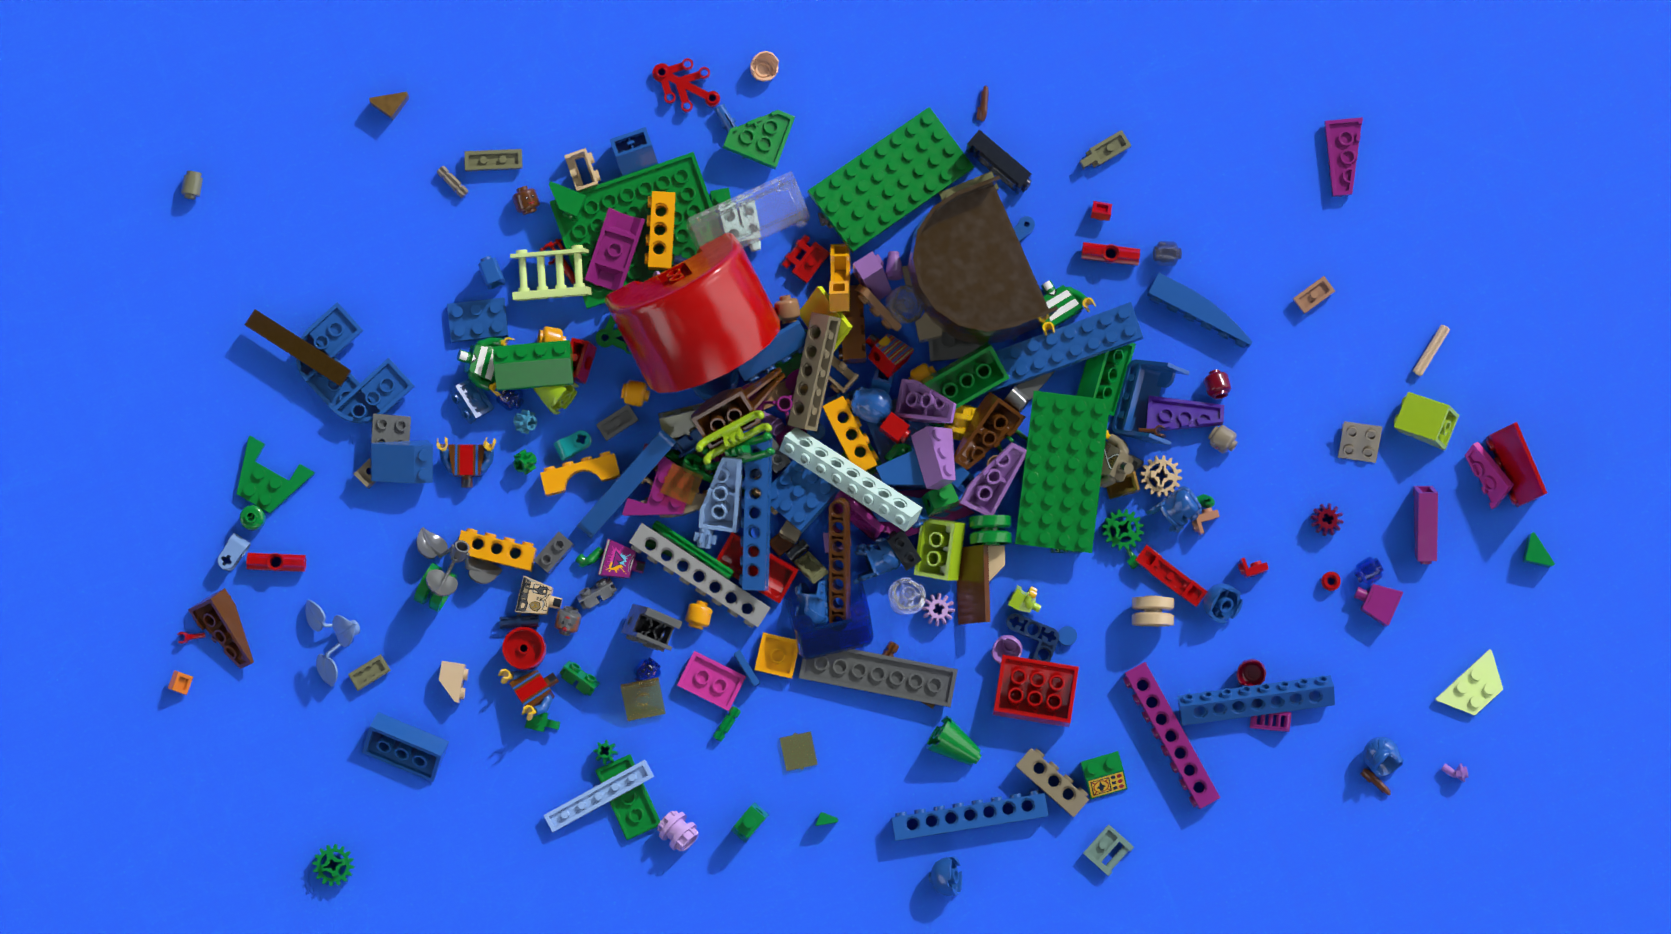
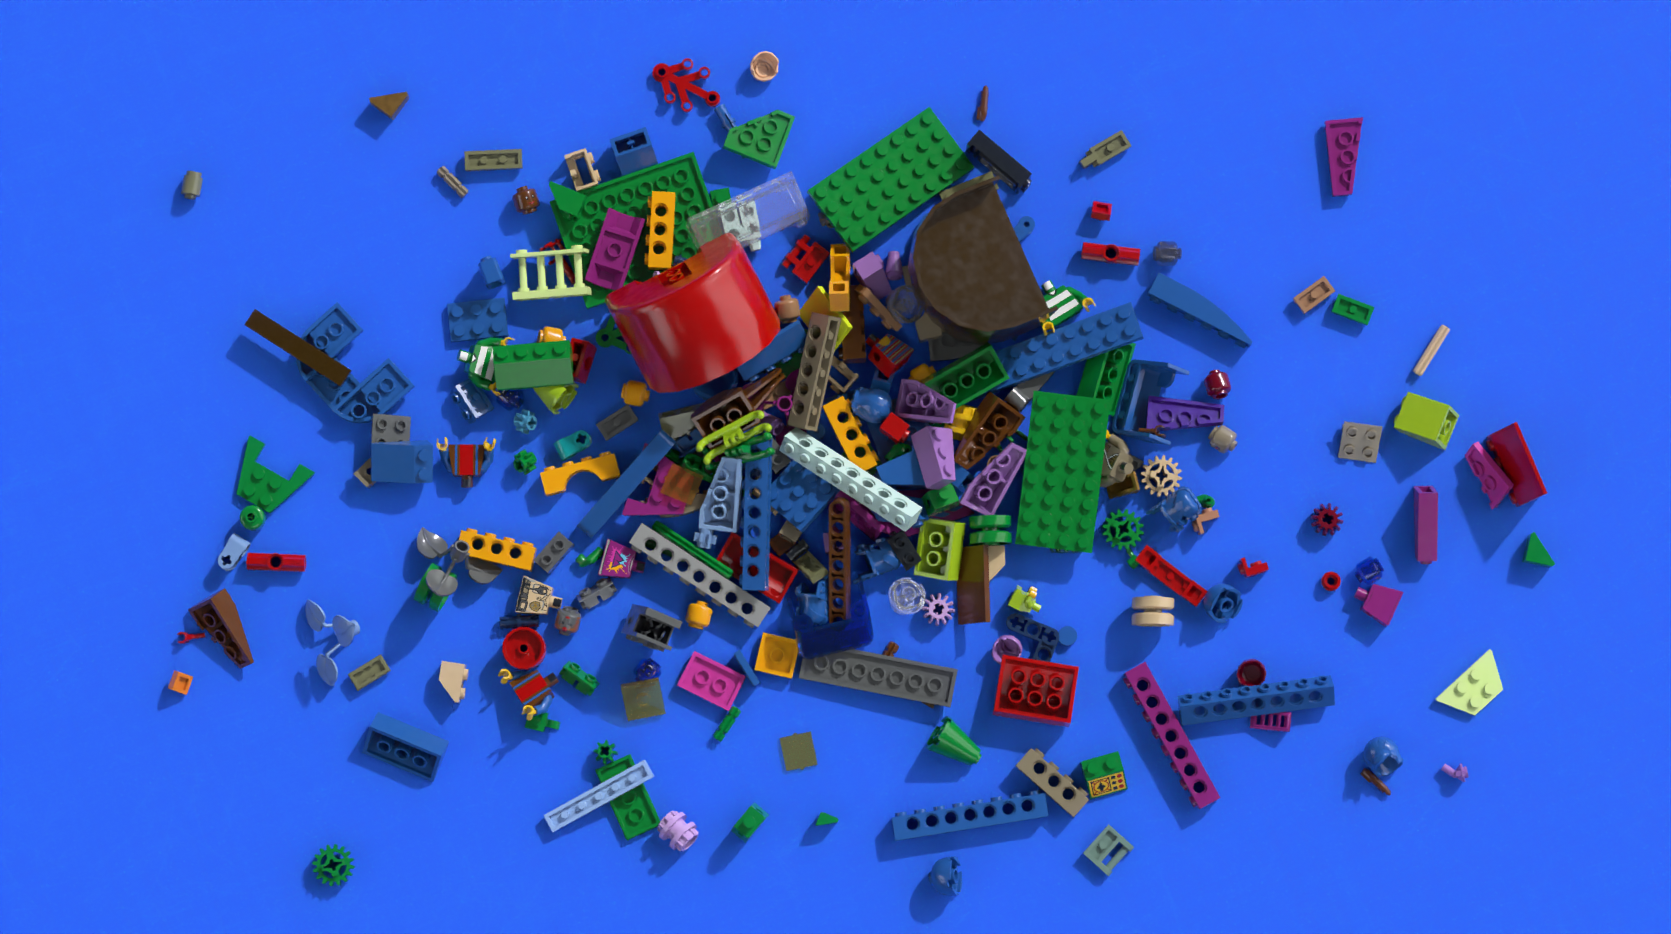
(1352, 309): none -> green plate

